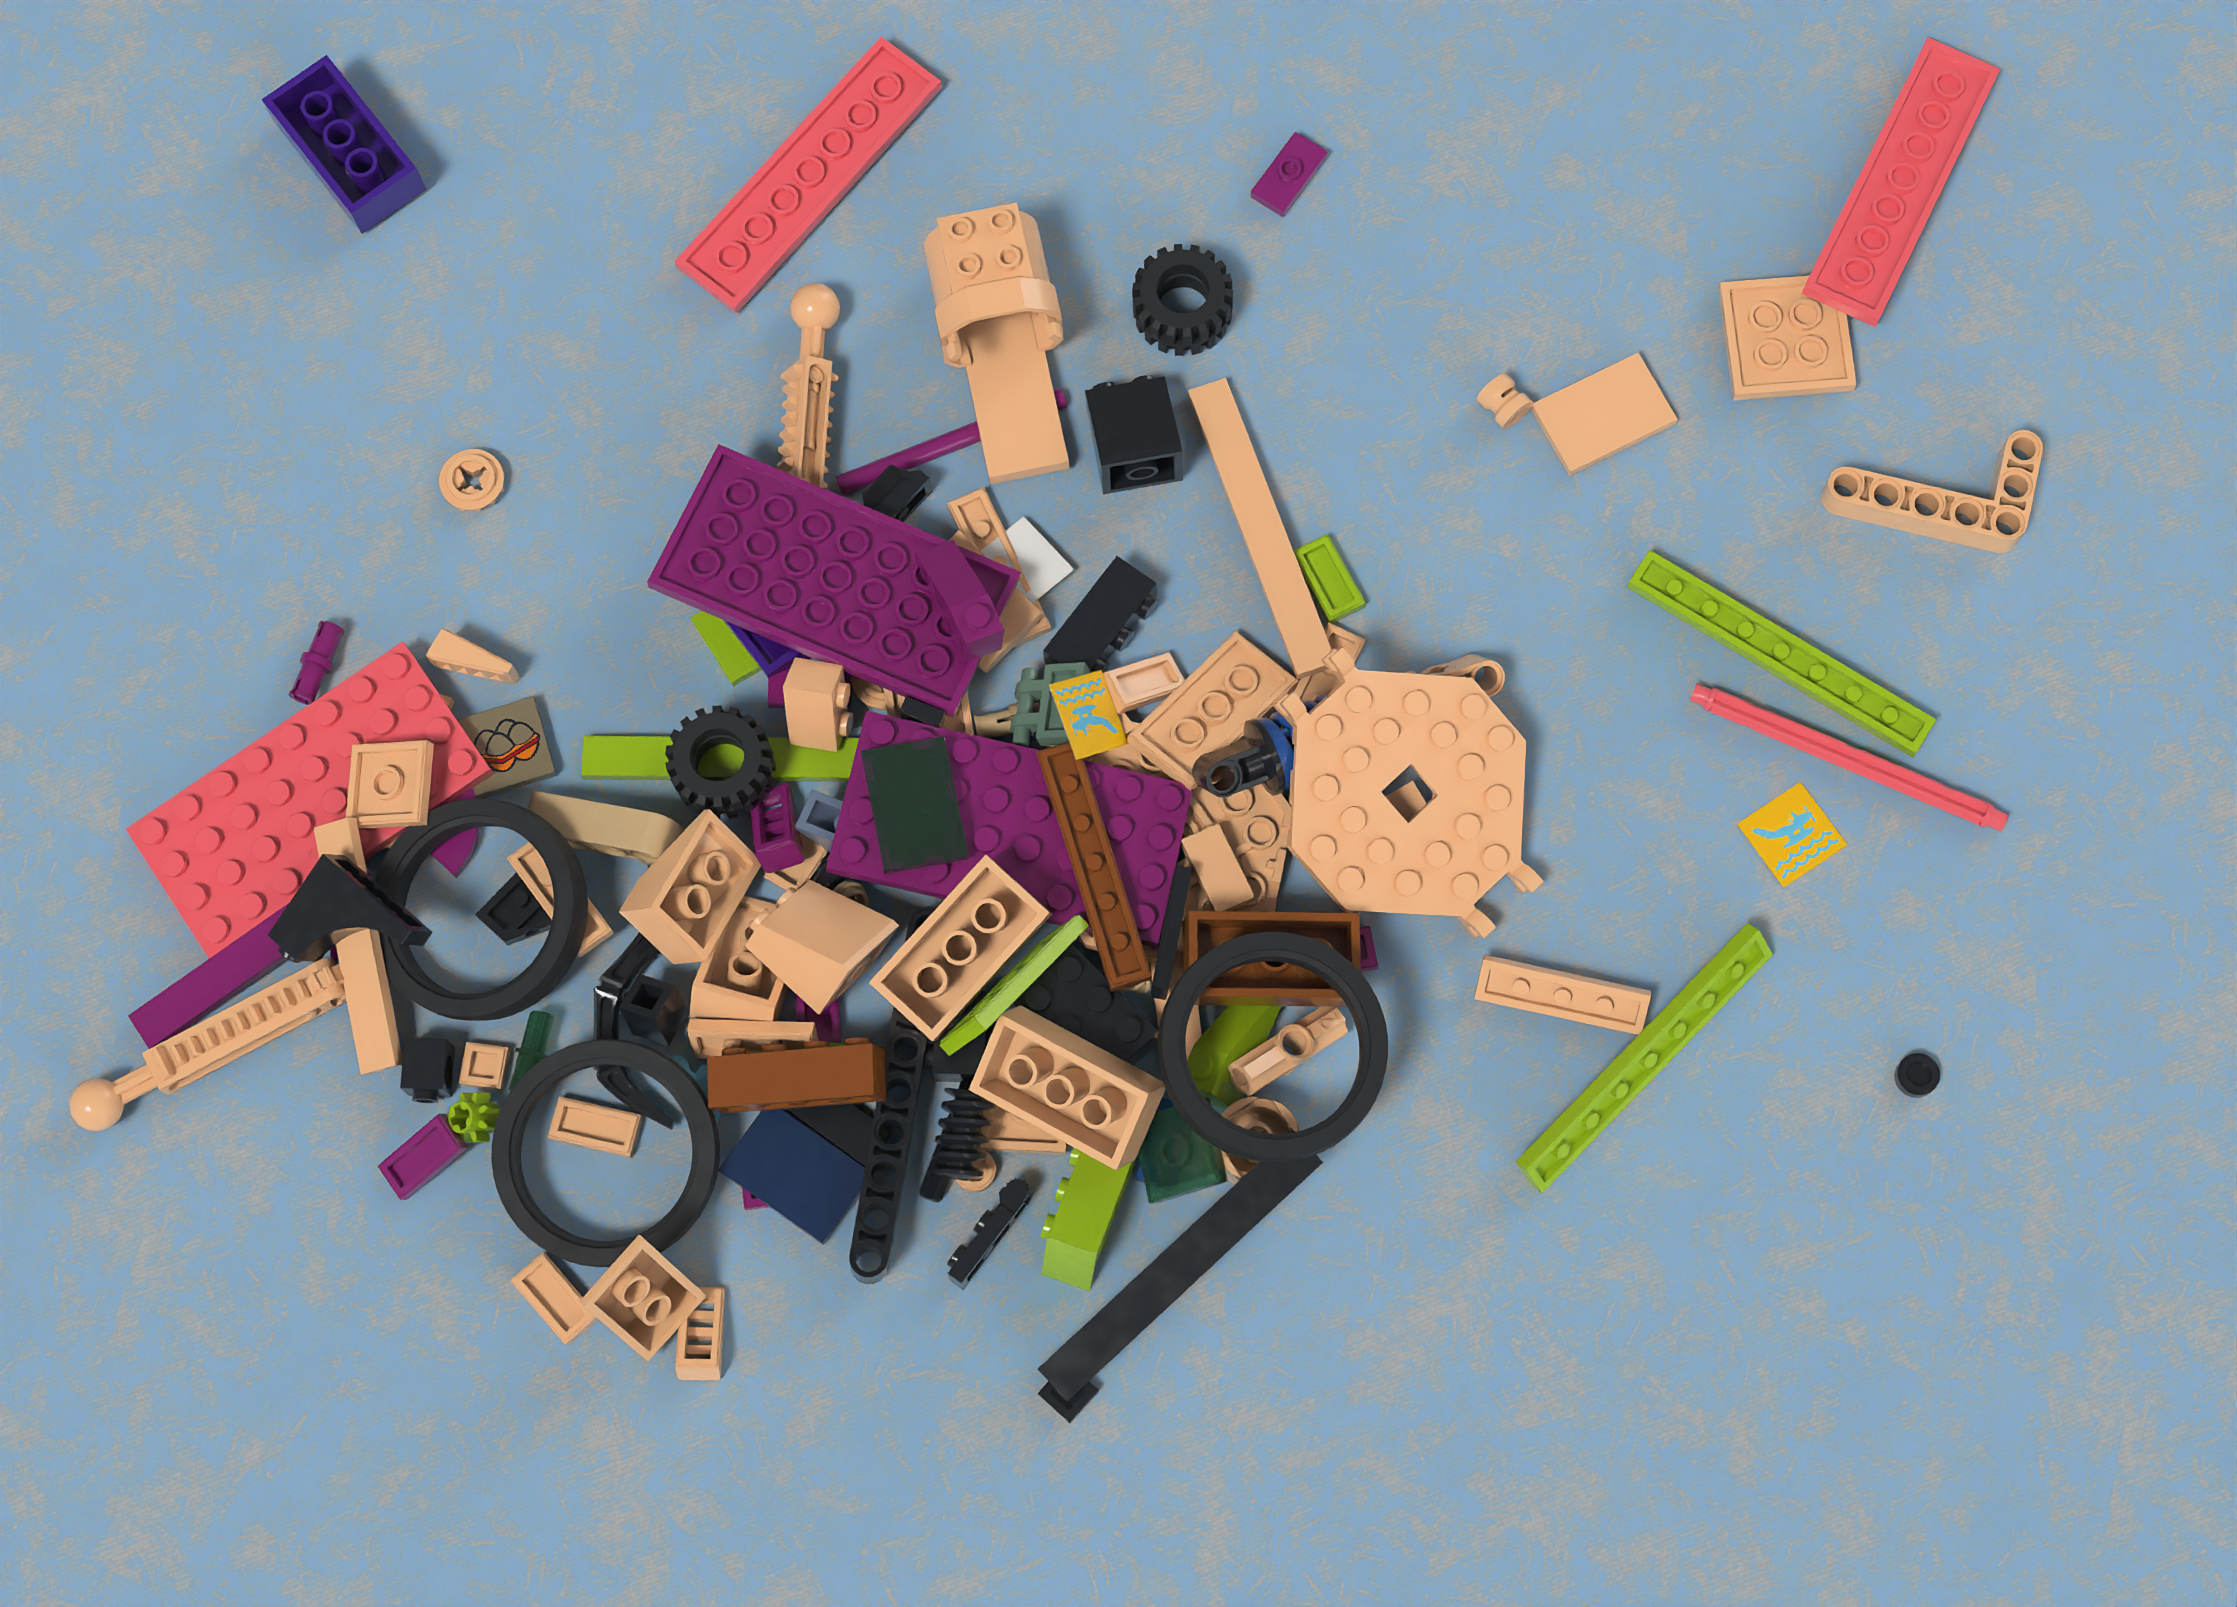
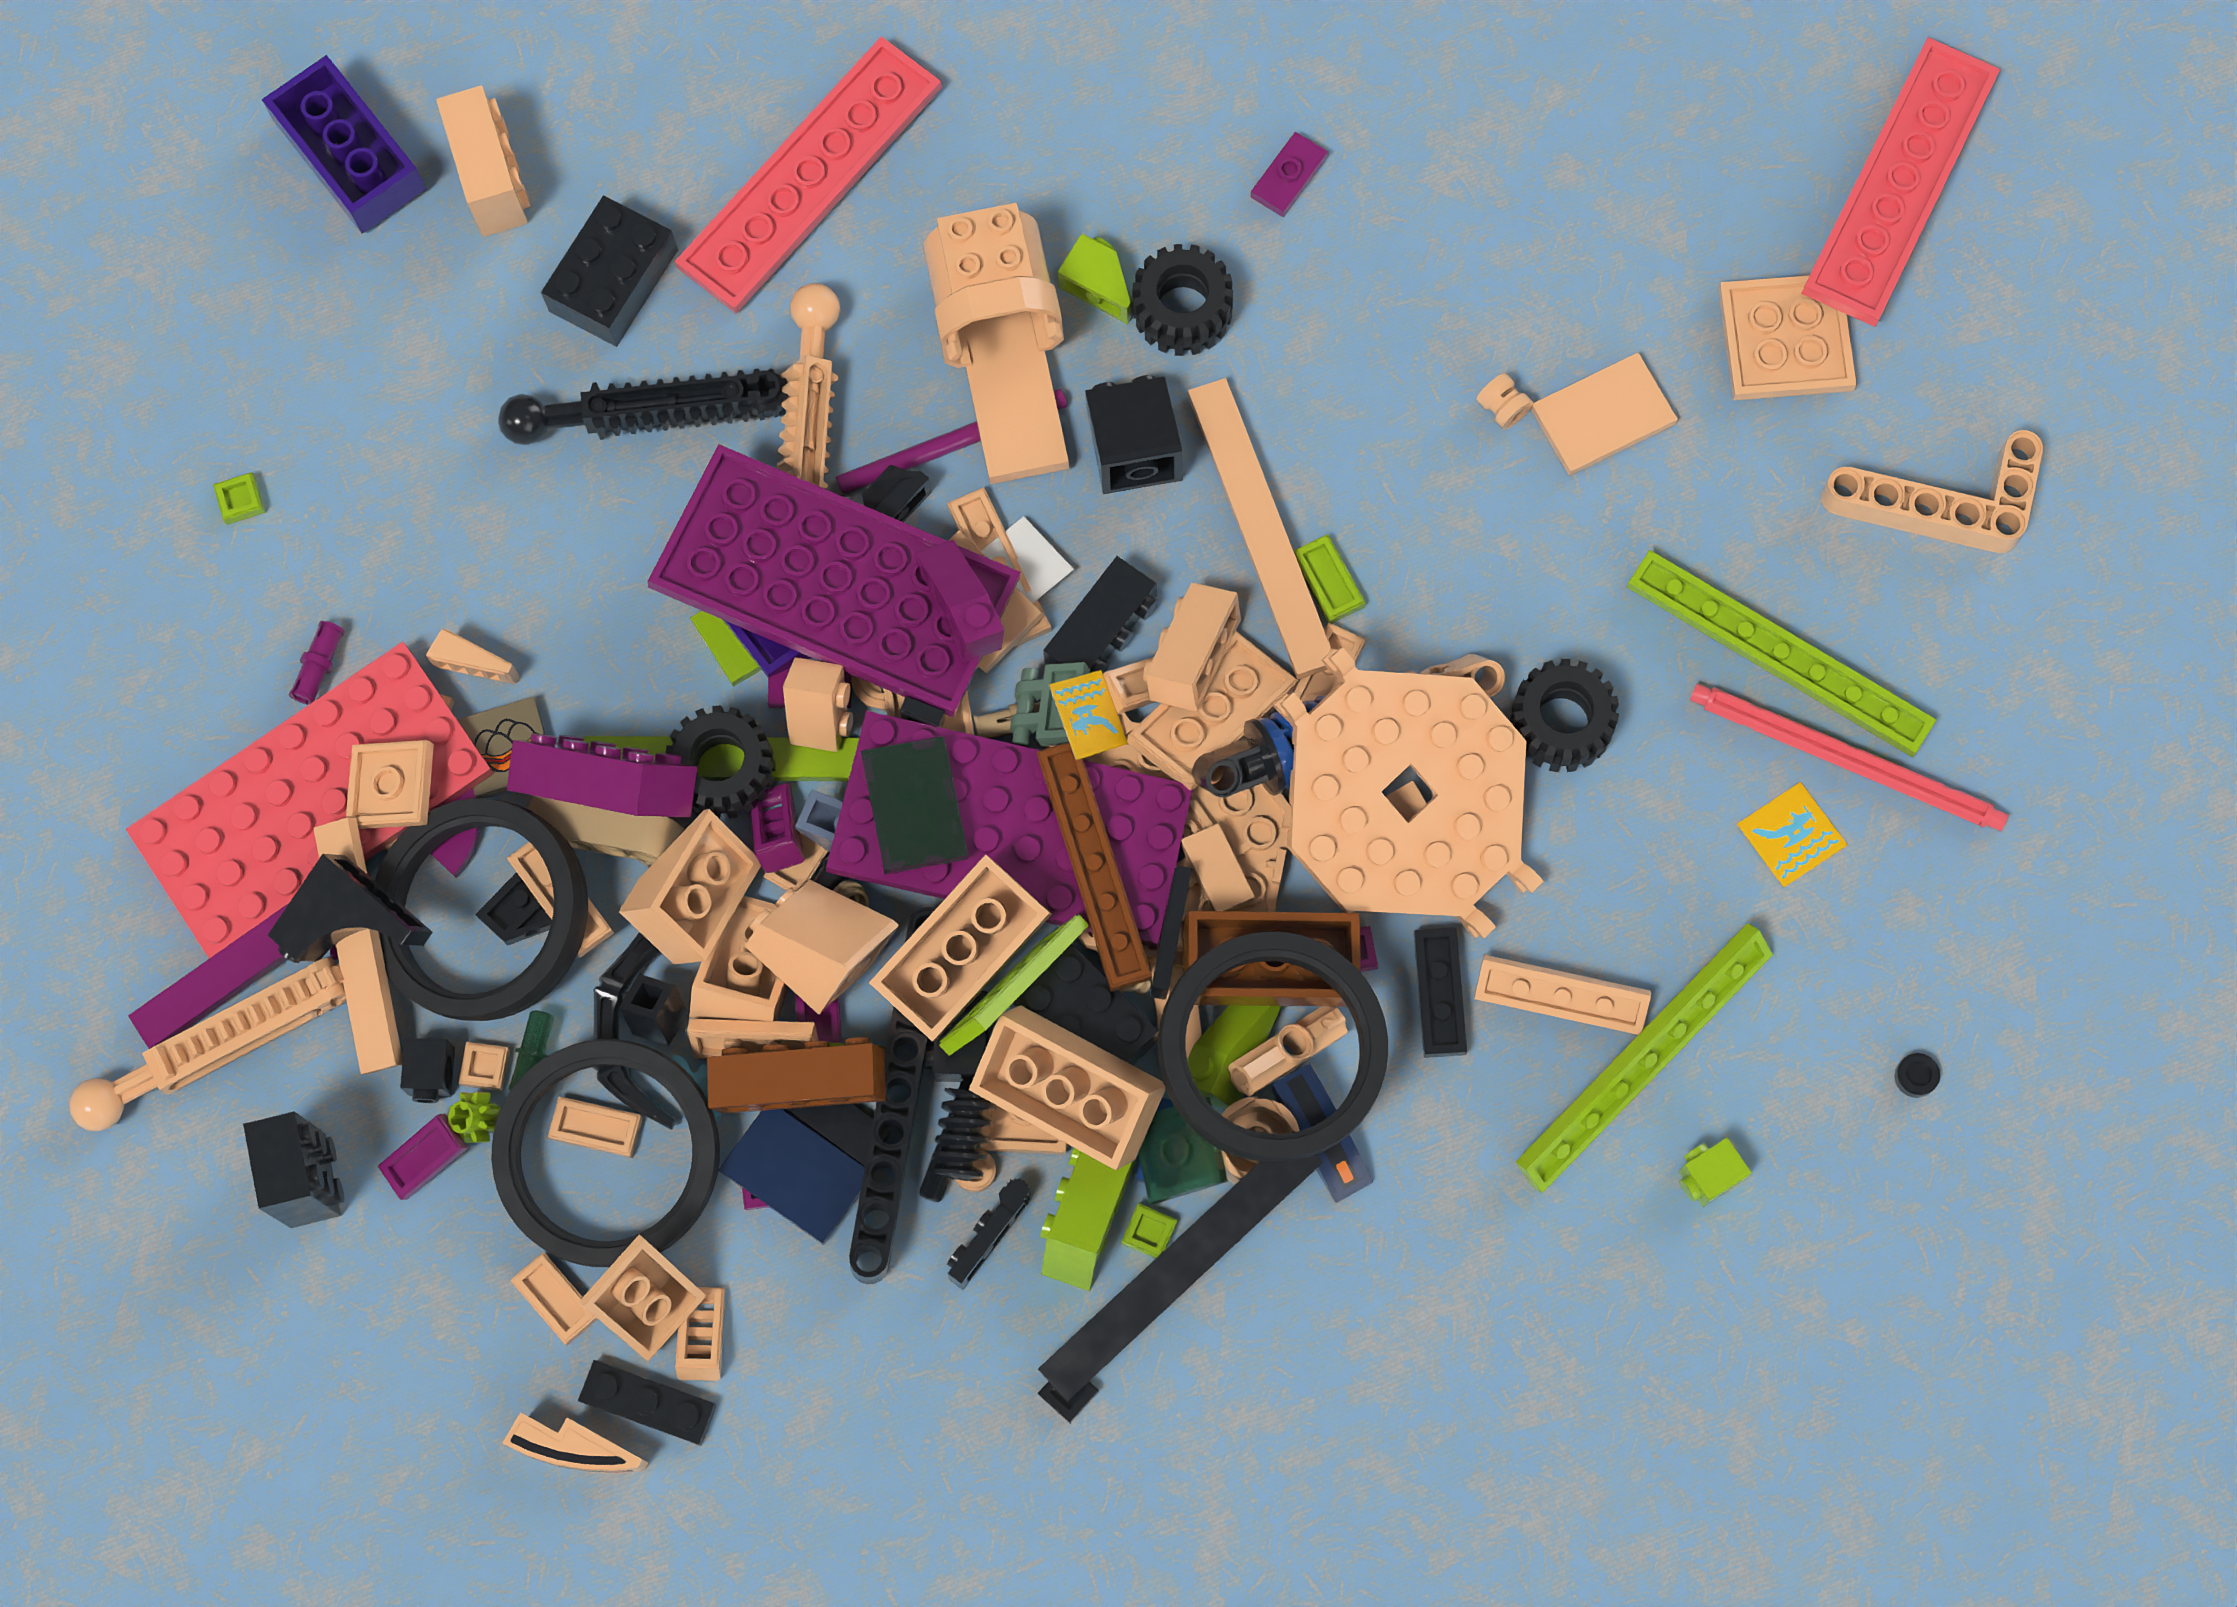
(239, 498): none -> lime tile
(293, 1170): none -> black brick
(474, 463): light nougat gear -> none
(484, 160): none -> light nougat brick
(526, 418): none -> black gear
(571, 1447): none -> light nougat slope
(602, 776): none -> magenta brick
(609, 270): none -> black brick
(647, 1402): none -> black plate
(1096, 277): none -> lime slope
(1149, 1231): none -> lime tile
(1192, 646): none -> light nougat brick
(1309, 1103): none -> dark blue slope
(1440, 992): none -> black plate
(1575, 685): none -> black tyre
(1712, 1171): none -> lime brick

